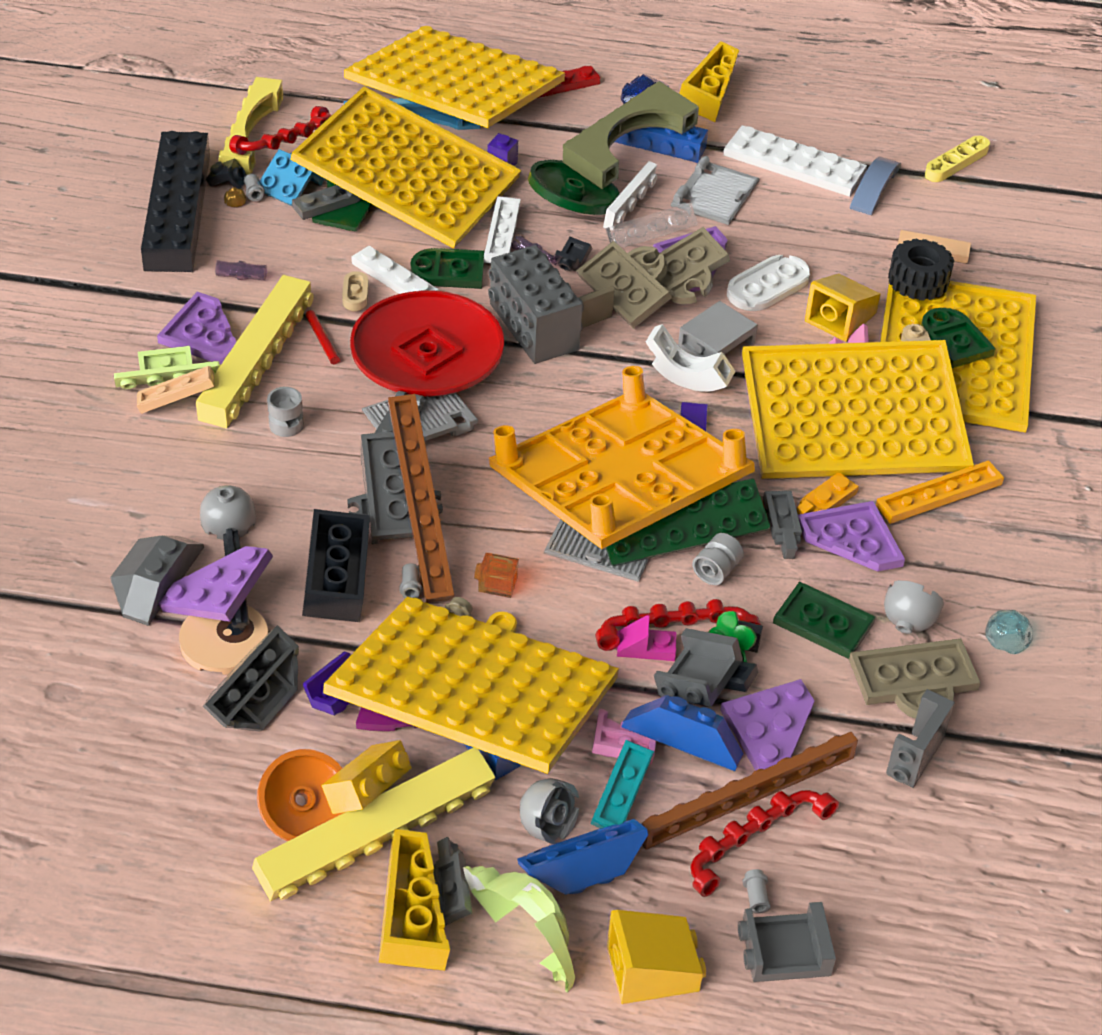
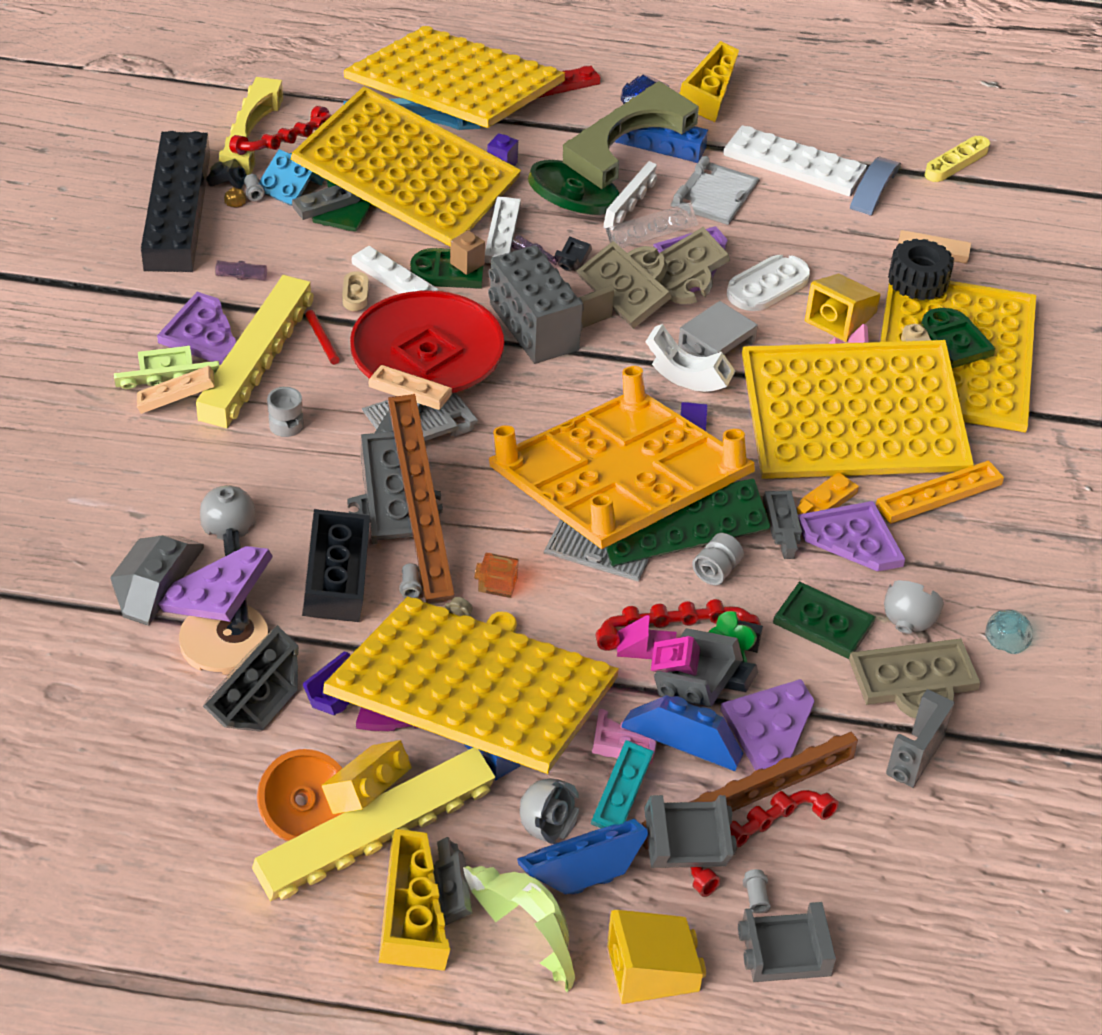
(402, 383): none -> light nougat tile
(467, 252): none -> medium nougat brick
(676, 655): none -> dark pink slope
(689, 833): none -> dark grey panel

